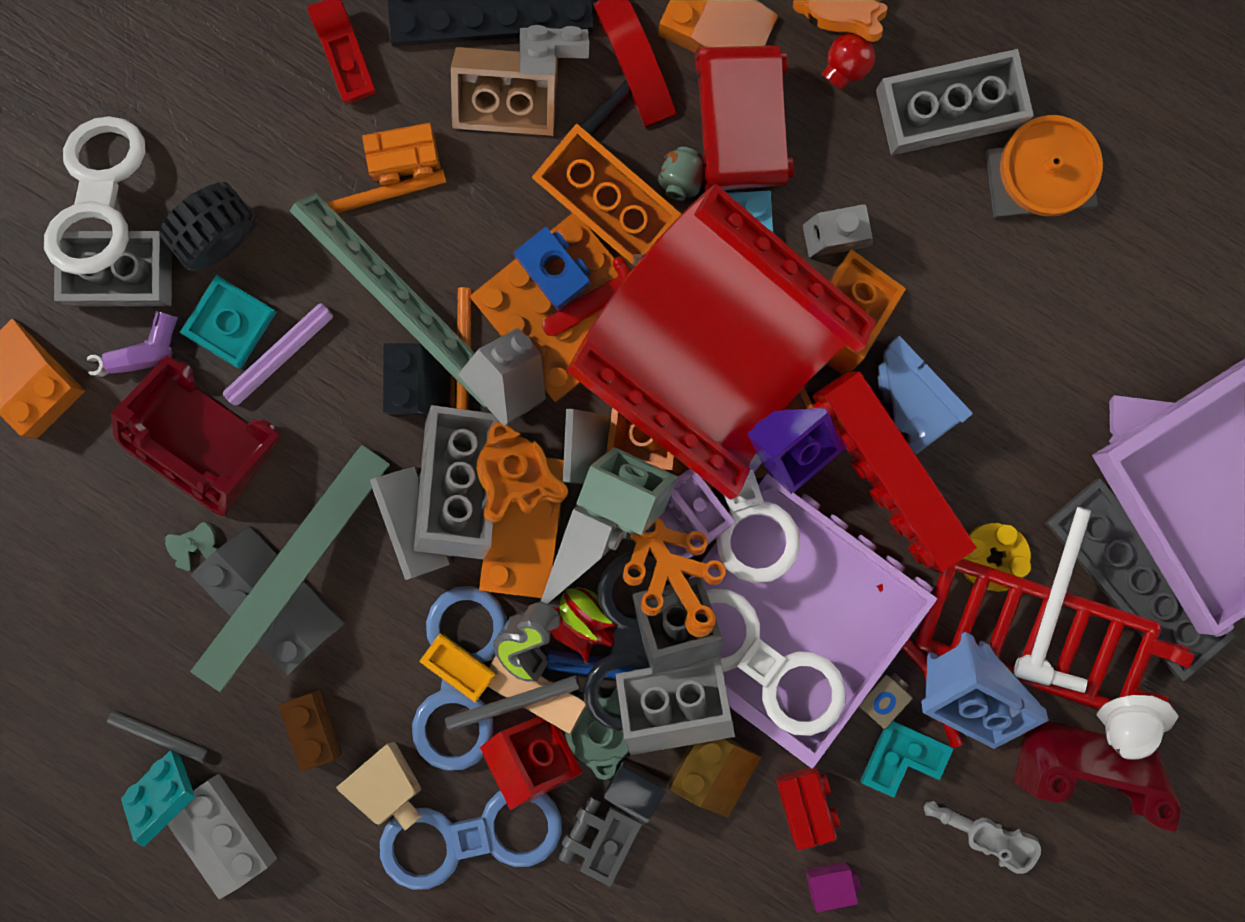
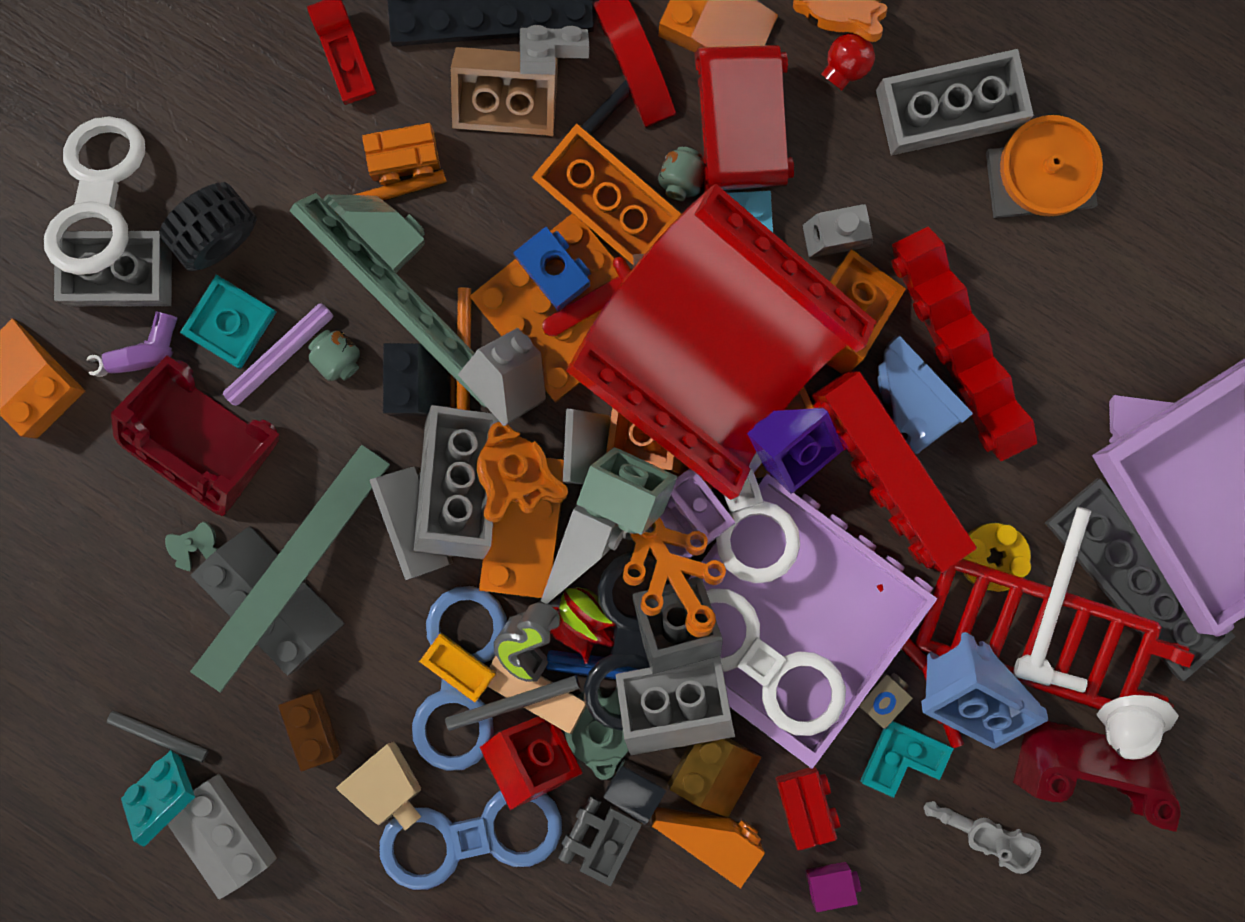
(334, 355): none -> sand green head
(380, 227): none -> sand green wedge
(714, 840): none -> orange slope
(963, 344): none -> red brick

